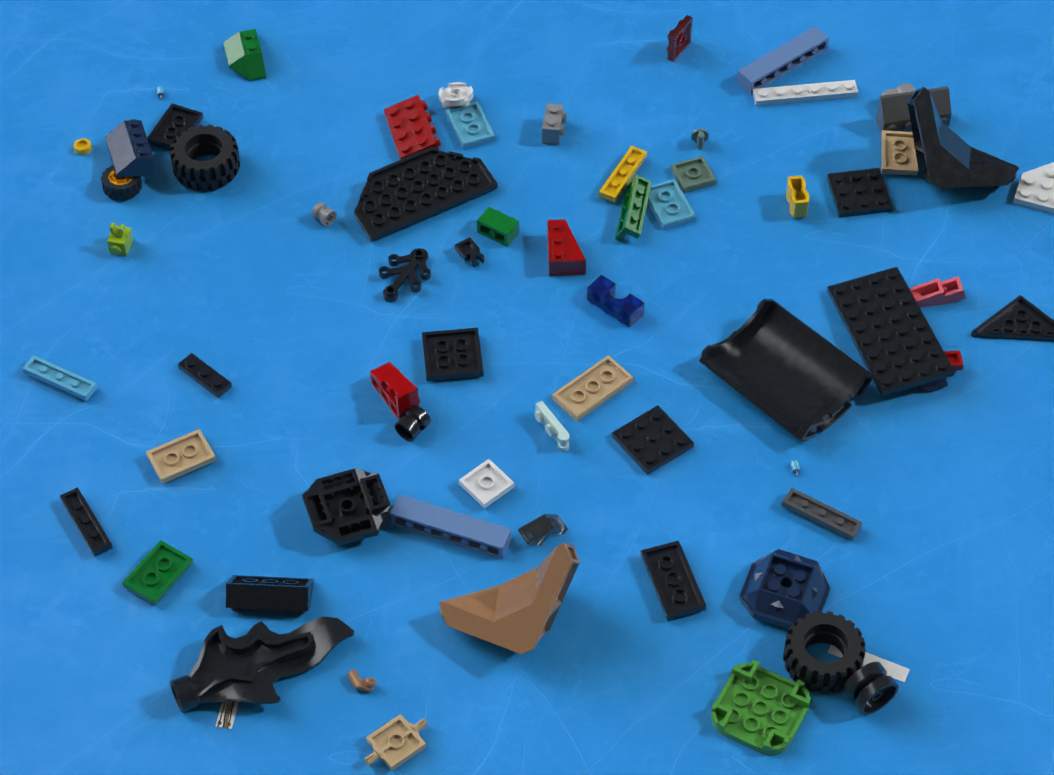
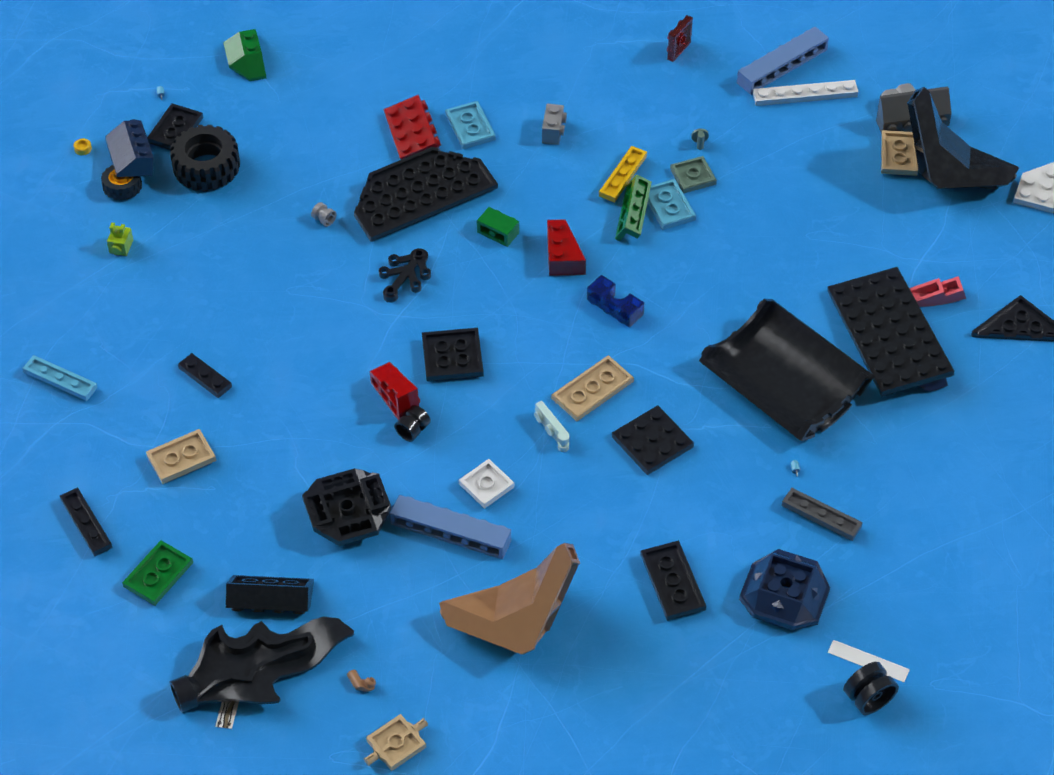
(456, 95): white plate -> none
(469, 250): black plate -> none
(539, 529): clear smoke slope -> none
(760, 708): bright green tile -> none
(797, 196): yellow brick -> none
(823, 629): black tyre -> none
(859, 192): black plate -> none
(955, 359): red tile -> none

